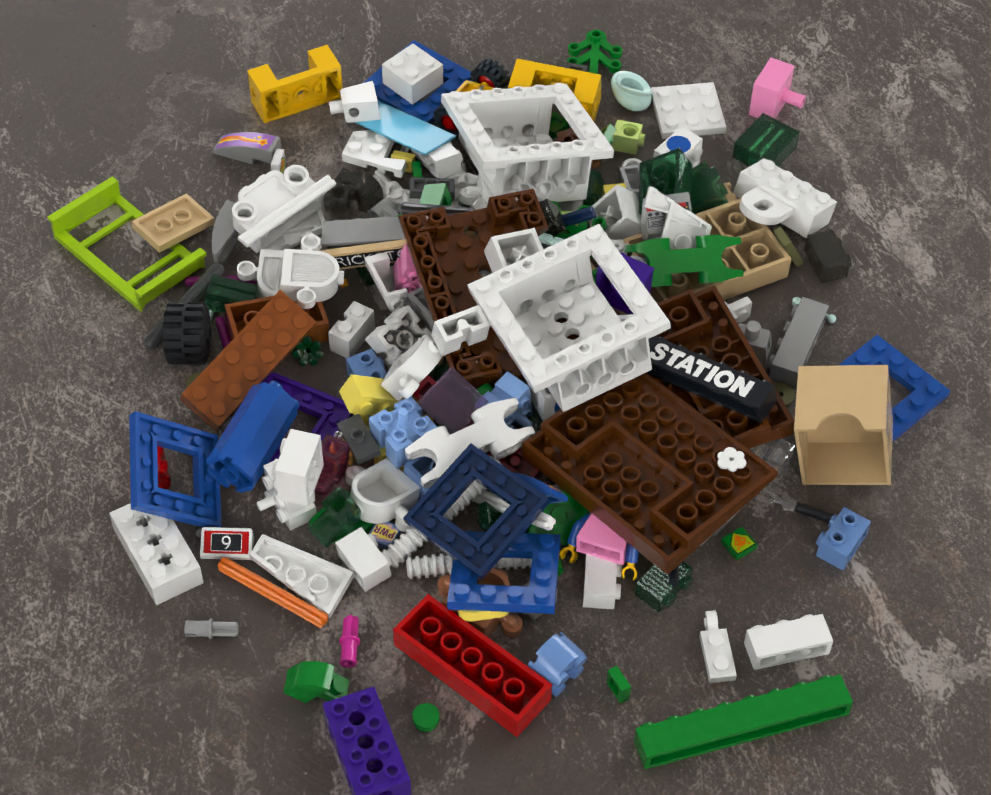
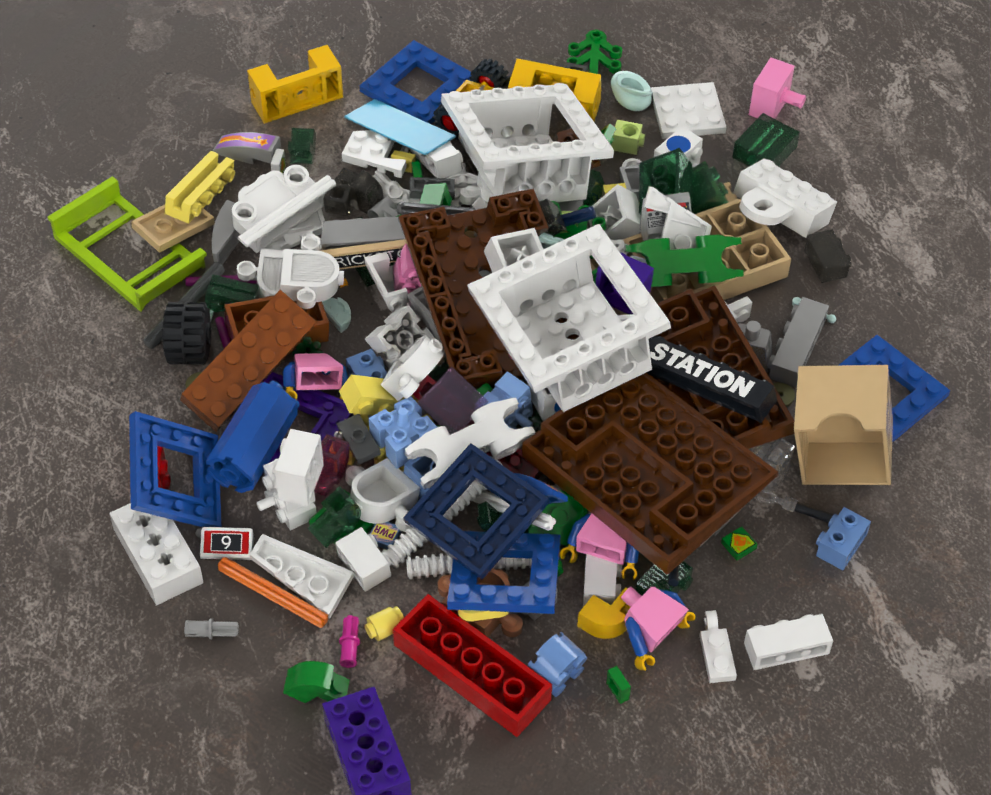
(199, 187): none -> light yellow brick
(302, 146): none -> clear green brick
(313, 372): none -> bright pink torso
(338, 313): none -> light aqua tile
(350, 334): white brick -> none
(357, 103): white torso -> none
(382, 623): none -> light yellow brick
(412, 73): white brick -> none
(426, 717): green tile -> none
(463, 326): white brick -> none
(557, 125): green tile -> none
(603, 619): none -> yellow brick
(652, 620): none -> bright pink torso
(731, 459): white plant -> none
(742, 721): green brick -> none
(788, 246): olive tile -> none

